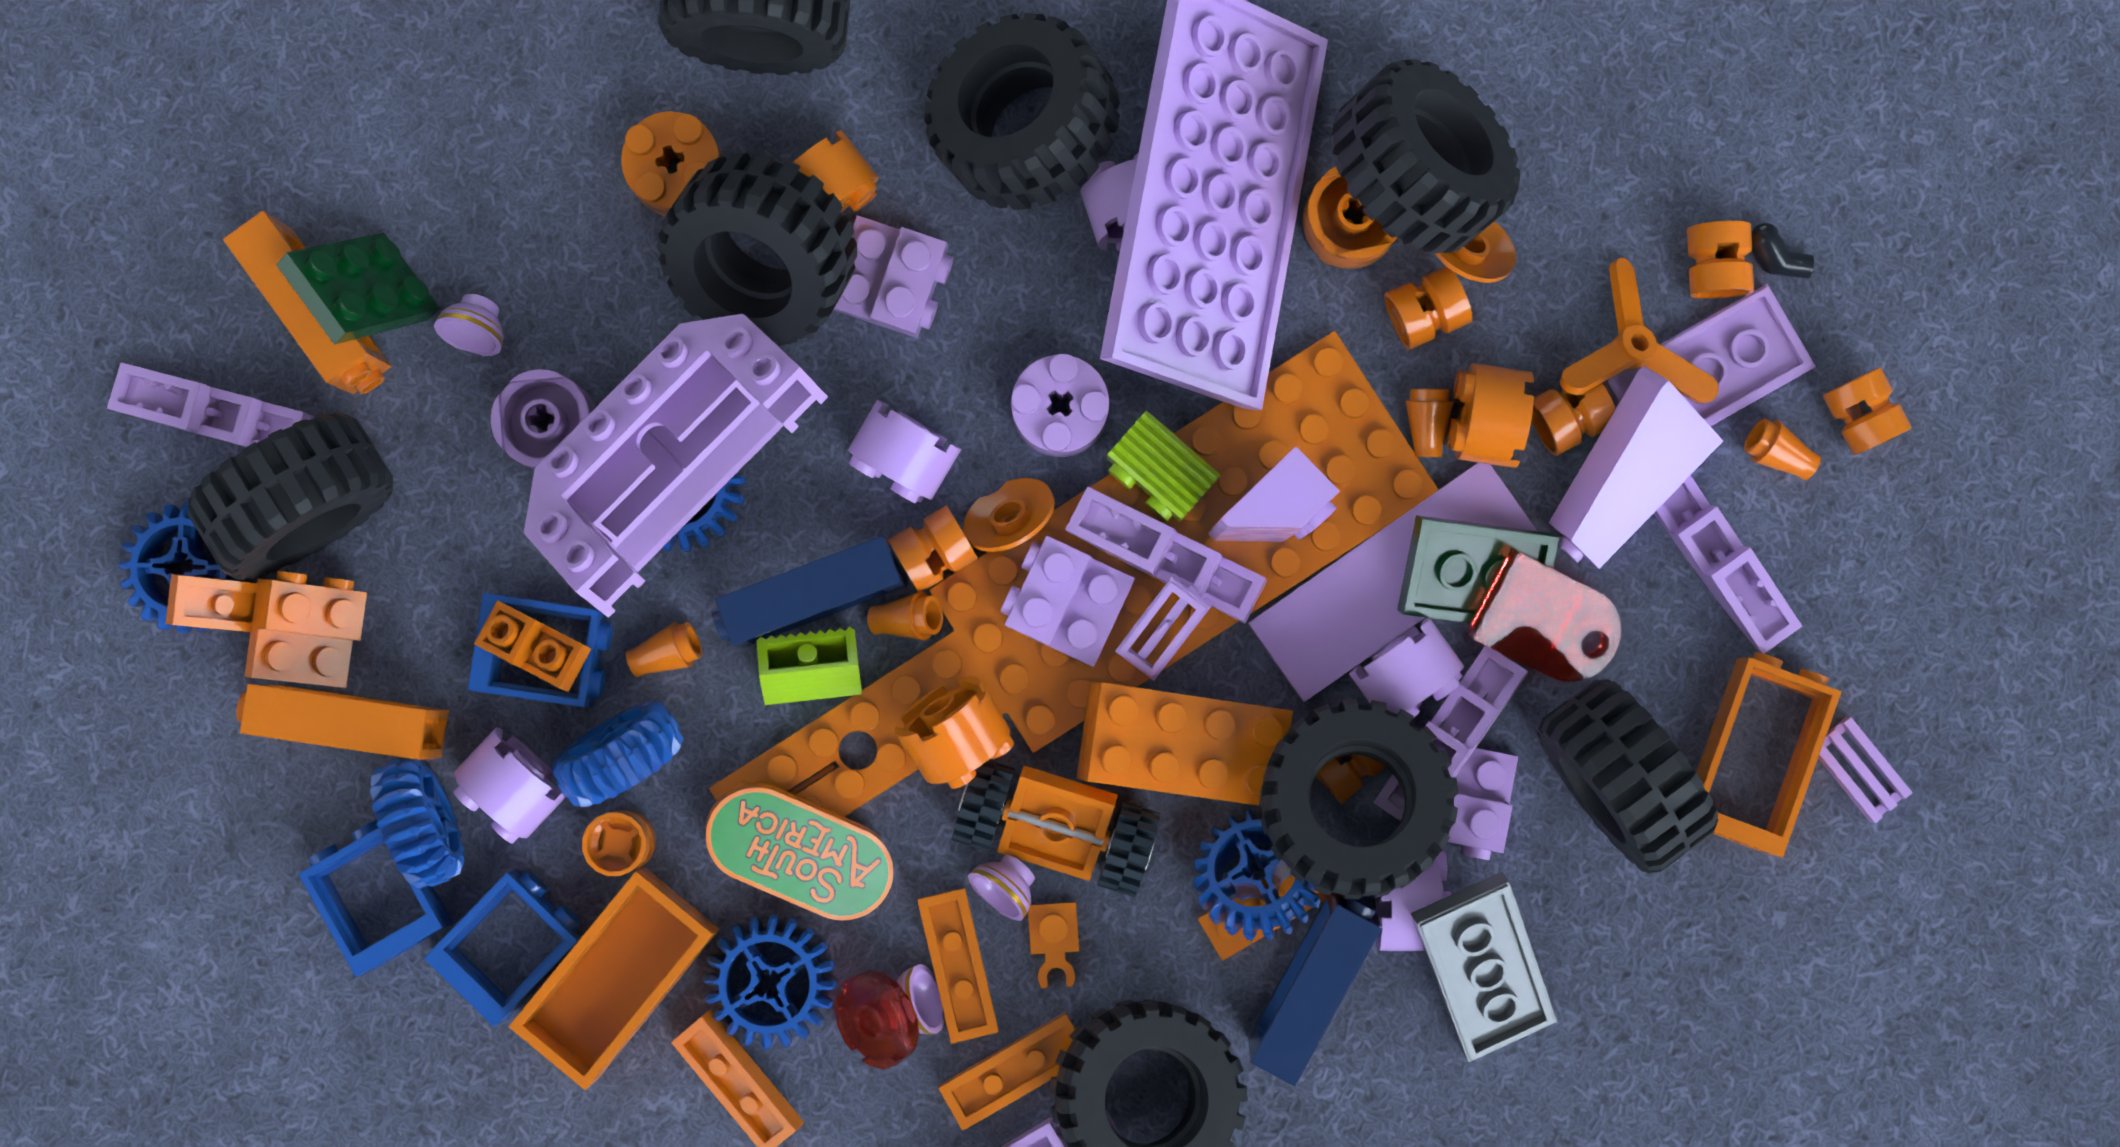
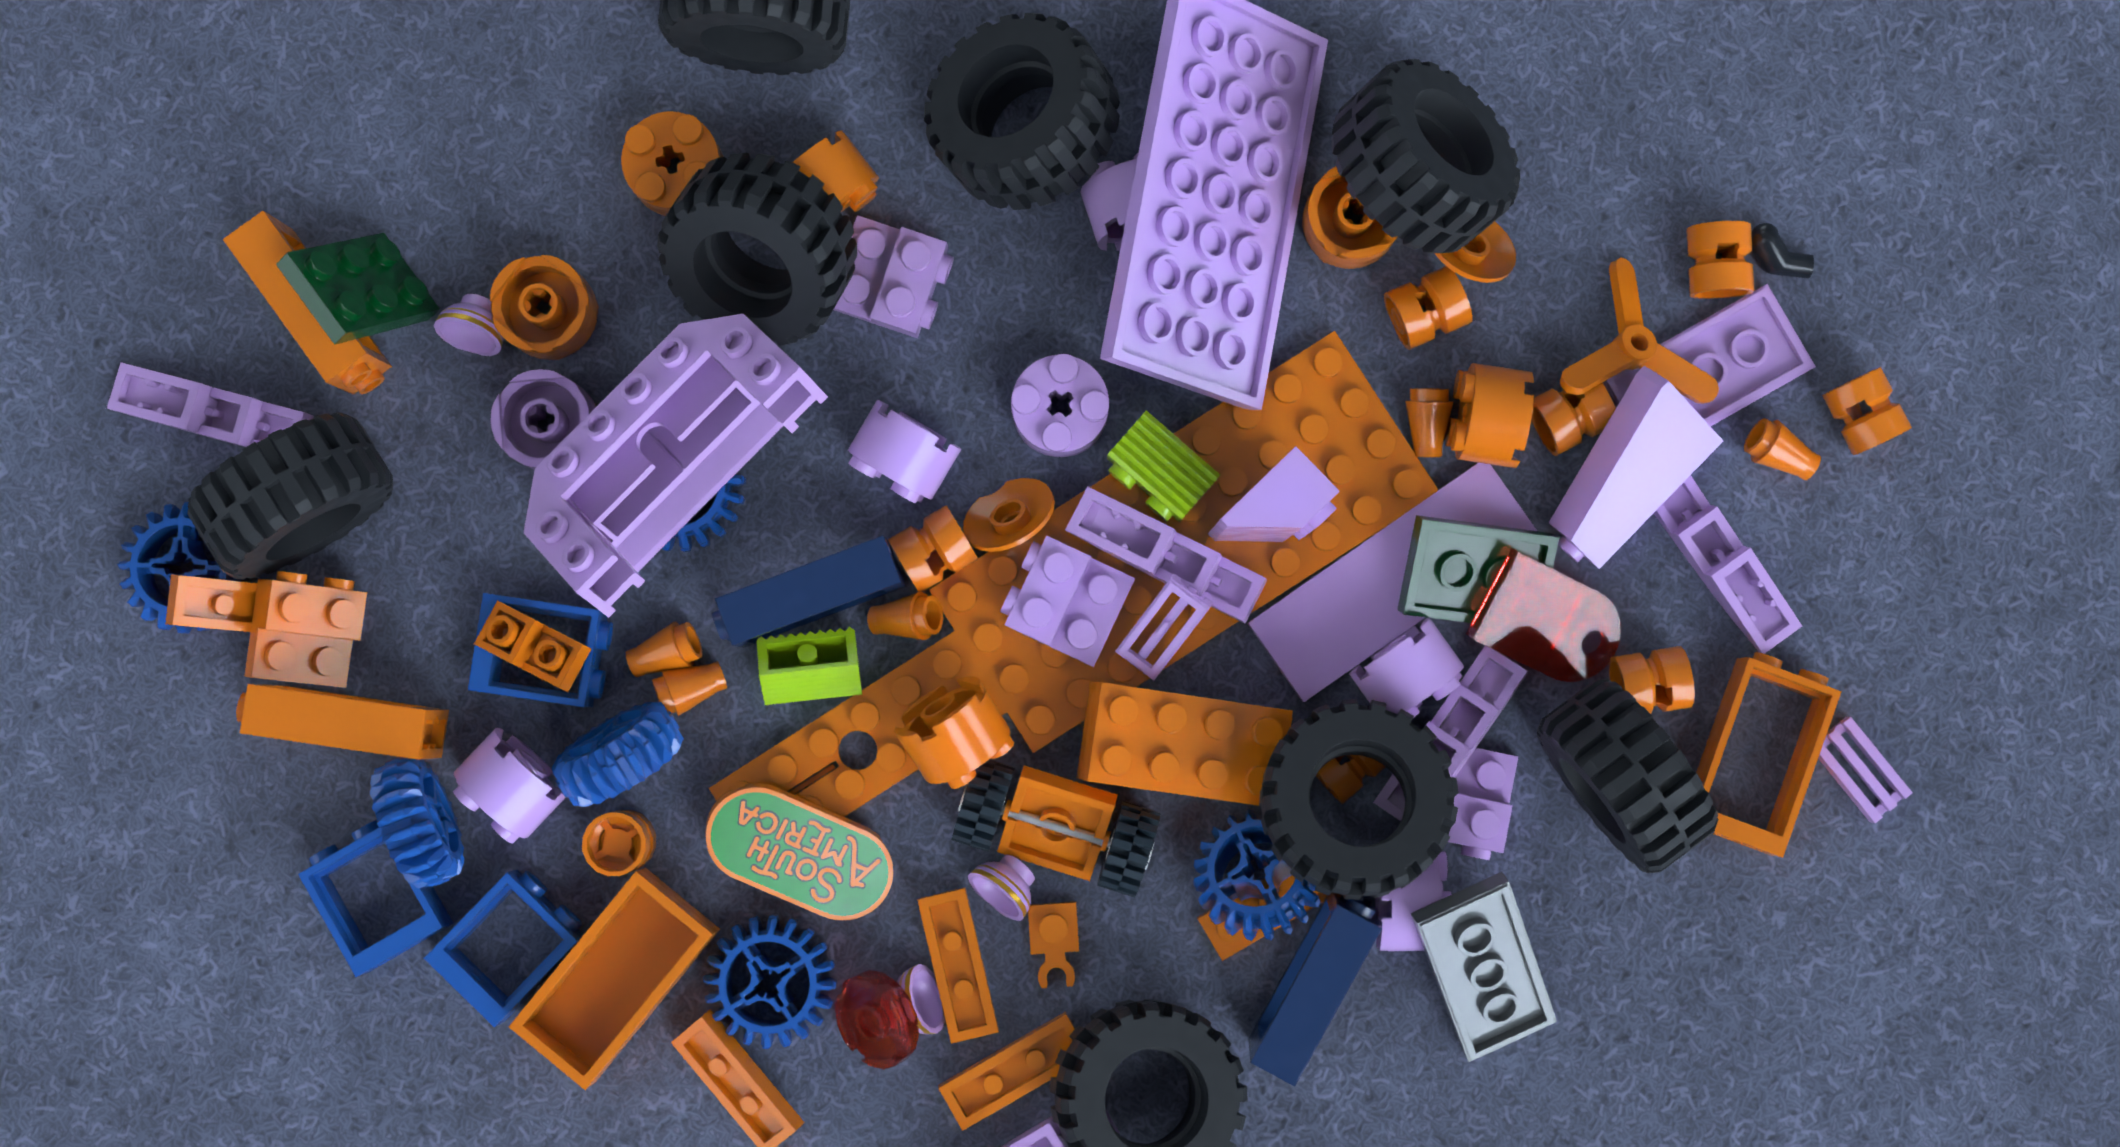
(549, 279): none -> orange brick
(687, 687): none -> orange cone
(1658, 681): none -> orange wheel

